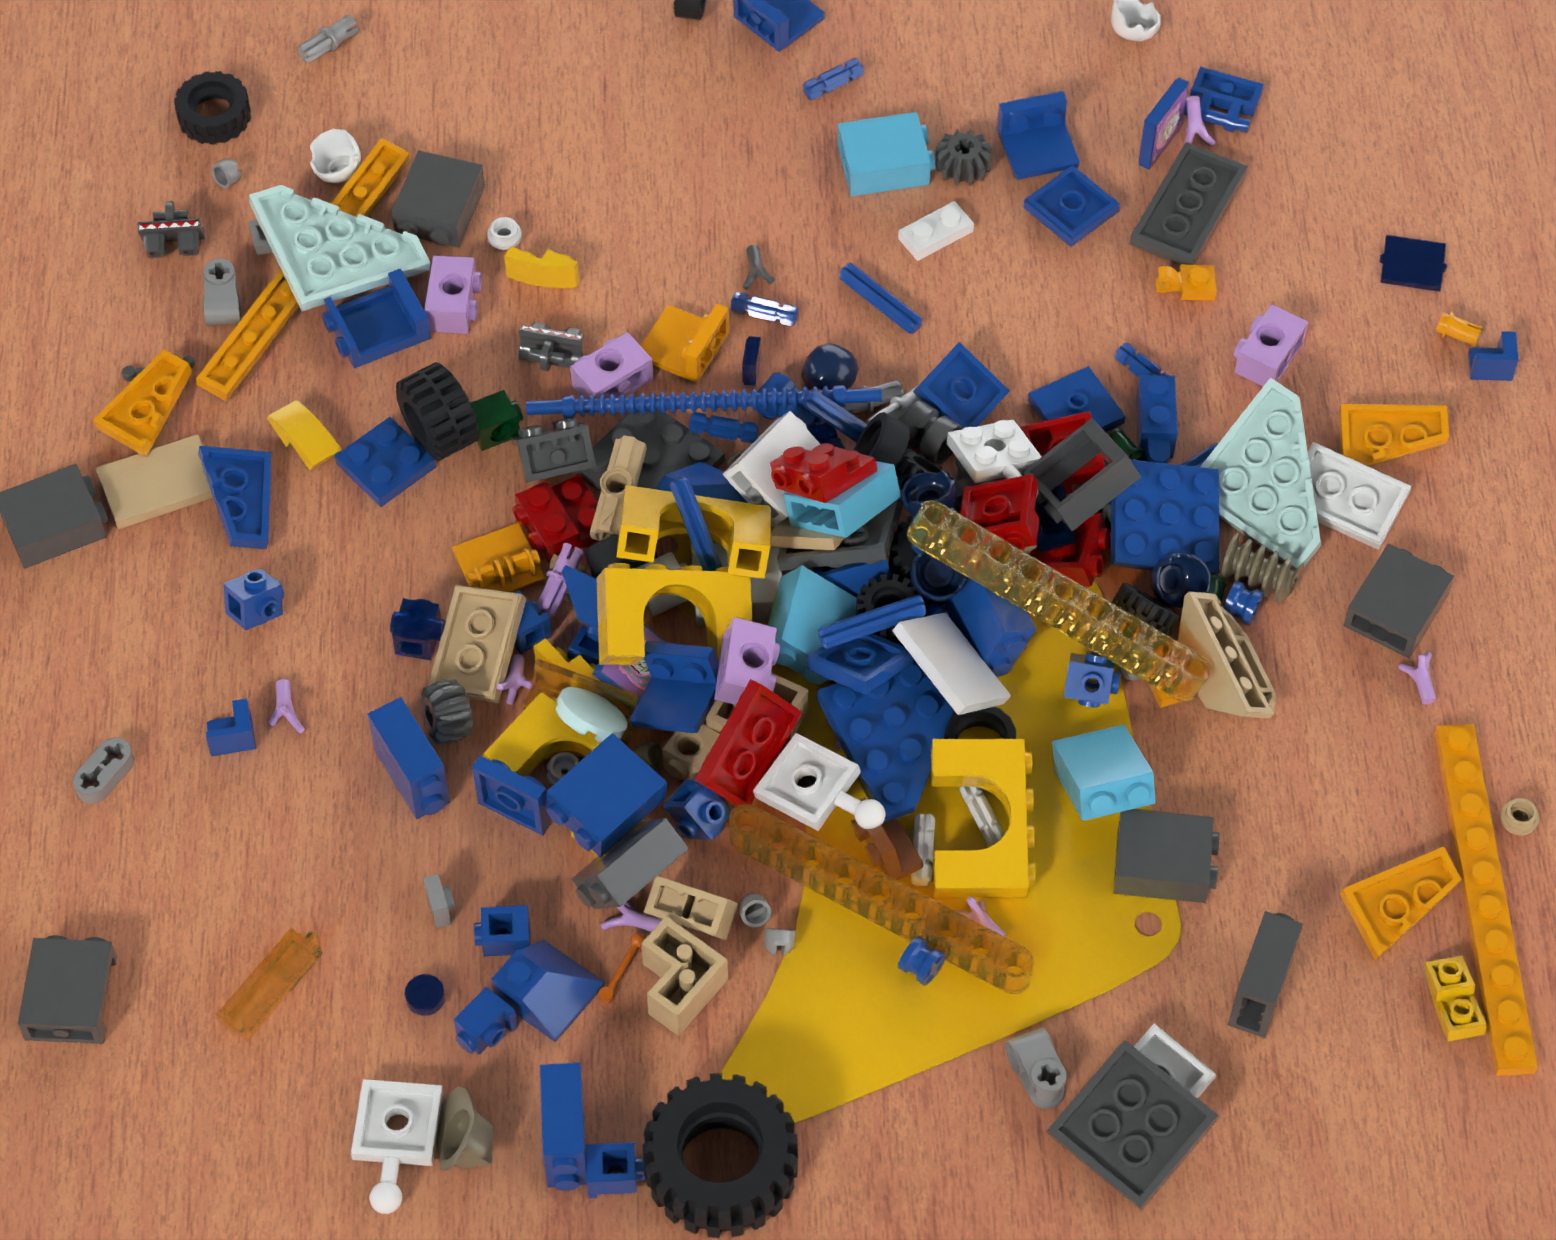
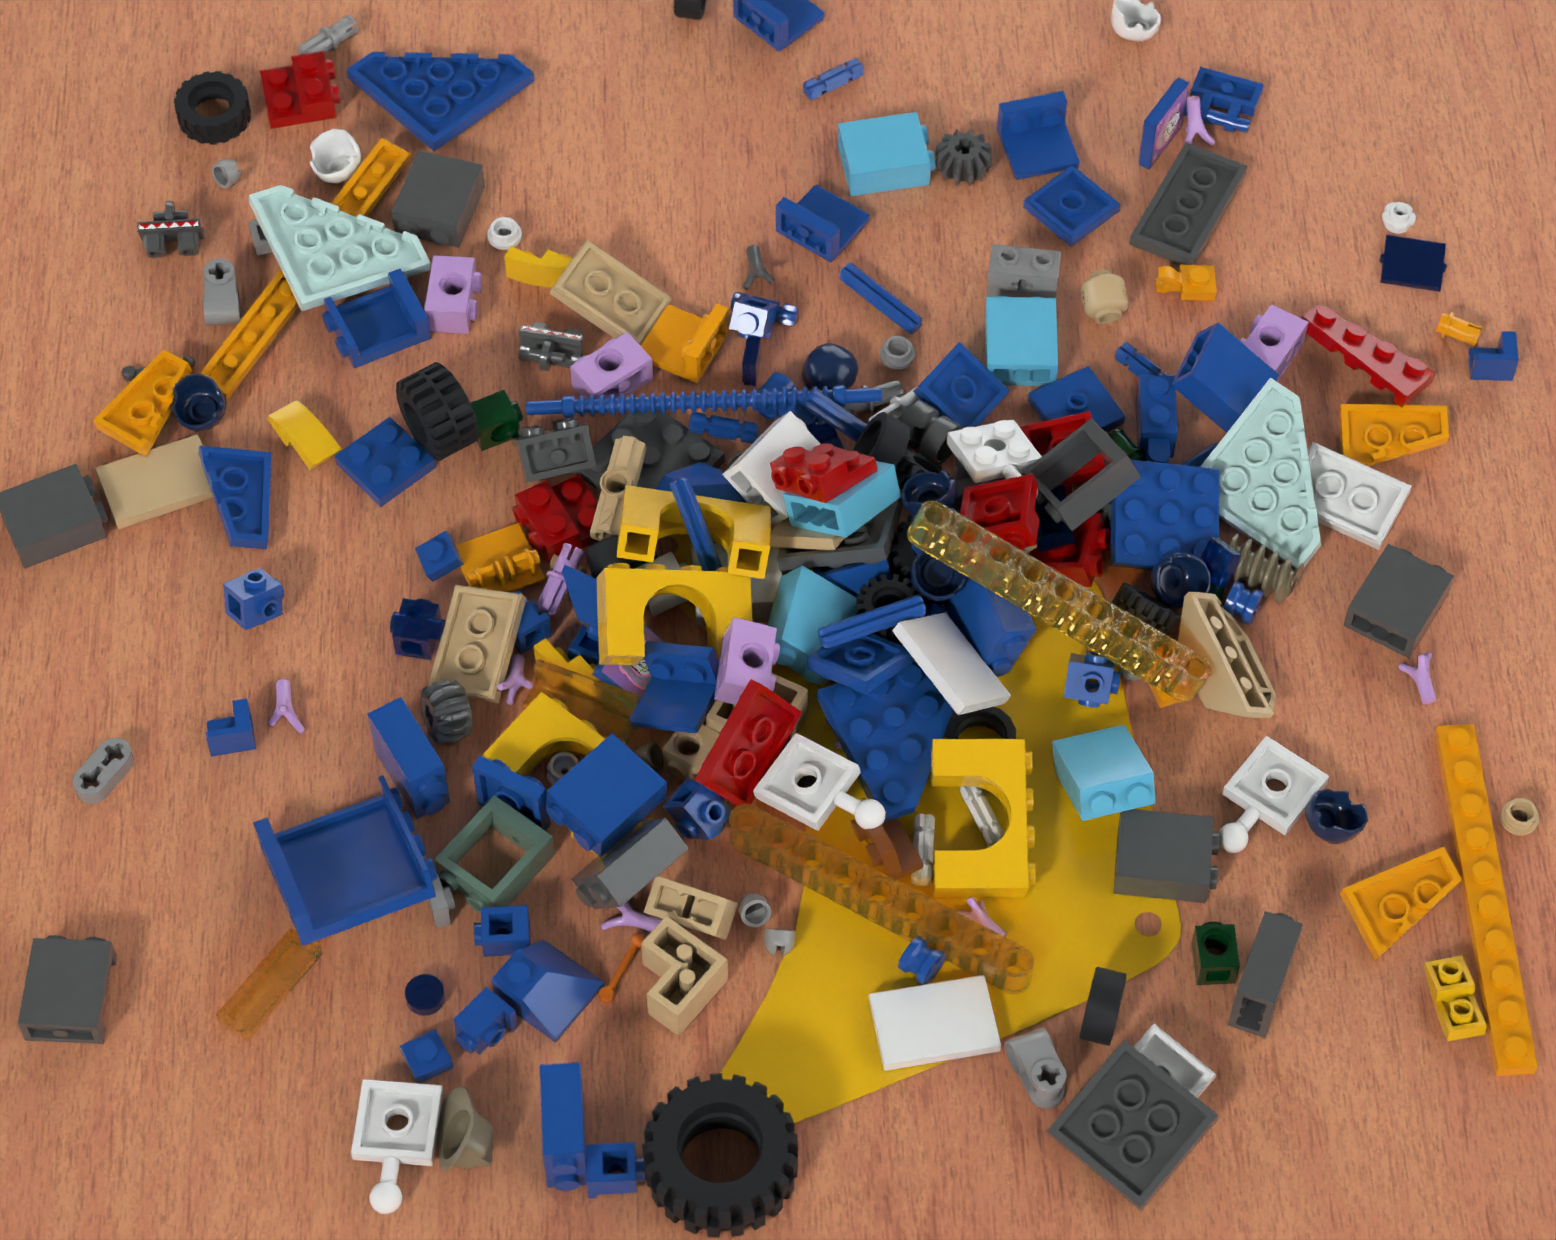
(198, 402): none -> dark blue hair
(300, 91): none -> red plate
(348, 865): none -> blue panel
(426, 1056): none -> blue plate
(438, 94): none -> blue plate
(439, 556): none -> blue plate
(515, 827): none -> sand green window
(590, 712): light aqua tile -> none
(609, 294): none -> tan tile
(753, 317): none -> brick
(820, 222): none -> blue bracket
(897, 353): none -> light grey plate
(934, 1022): none -> white tile
(935, 230): white plate -> none
(1021, 340): none -> medium azure brick
(1022, 272): none -> light grey brick
(1103, 1006): none -> black tyre
(1104, 297): none -> tan head
(1213, 968): none -> dark green brick
(1220, 561): none -> clear blue tile
(1221, 375): none -> blue brick
(1274, 808): none -> white plate
(1335, 816): none -> dark blue hair
(1378, 358): none -> wing
(1398, 217): none -> white plate

